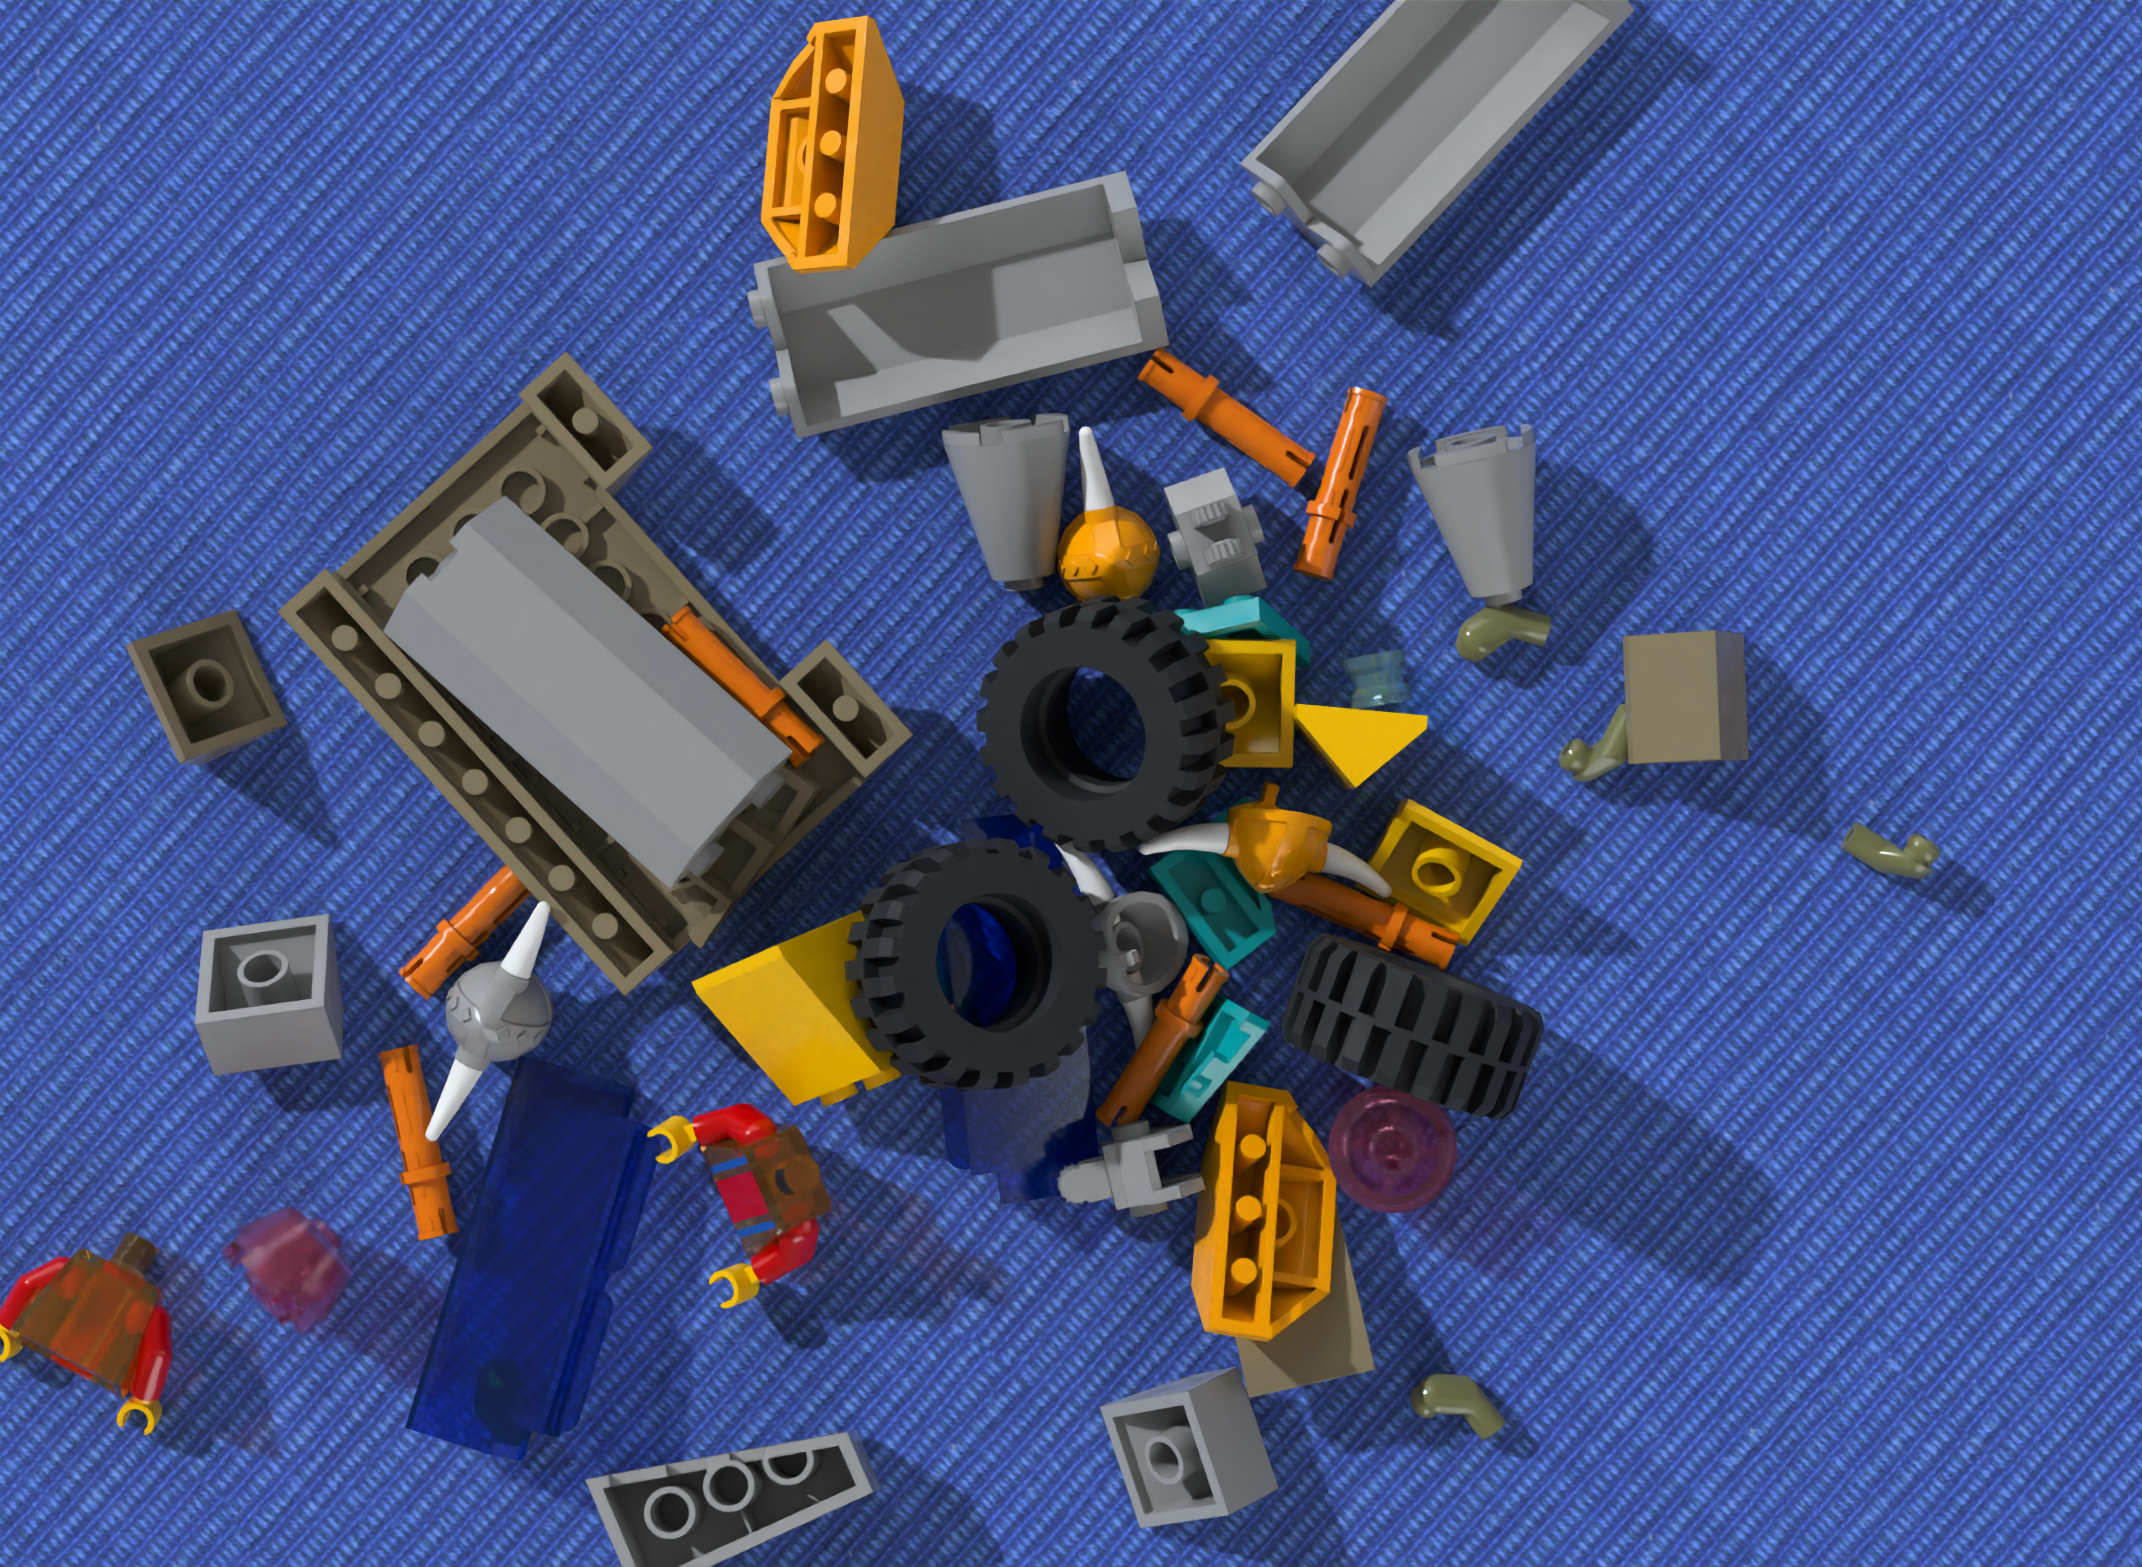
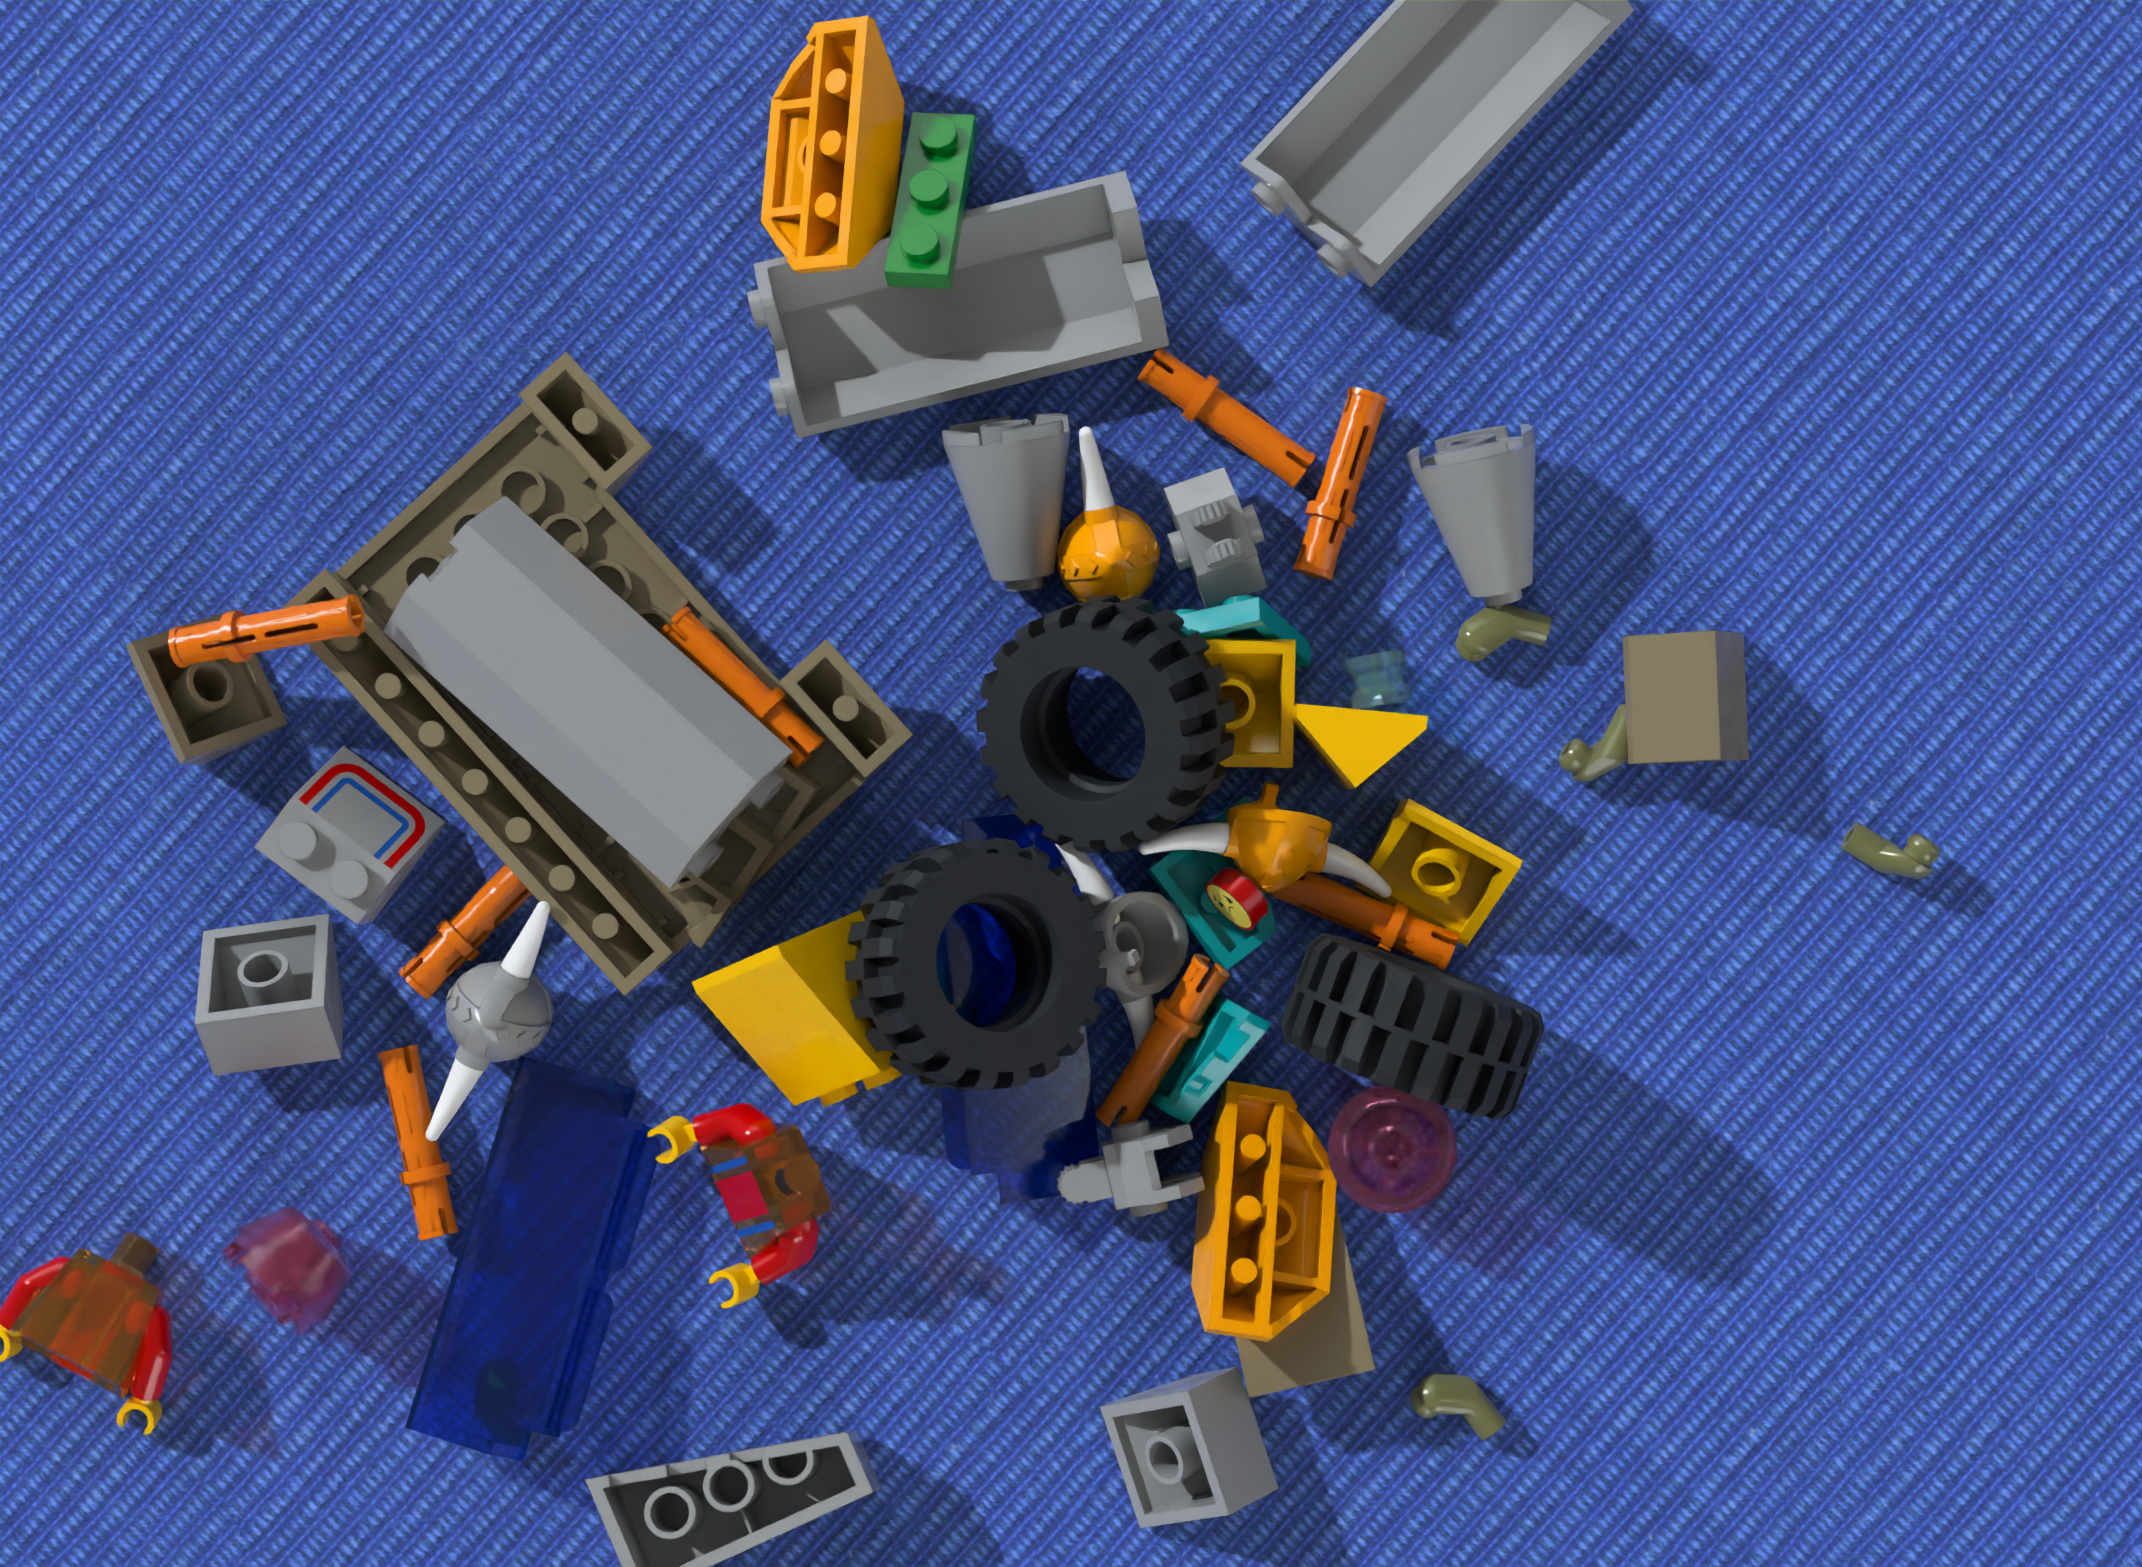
(242, 635): none -> orange pin
(351, 835): none -> light grey slope
(931, 200): none -> green plate
(1237, 898): none -> red tile

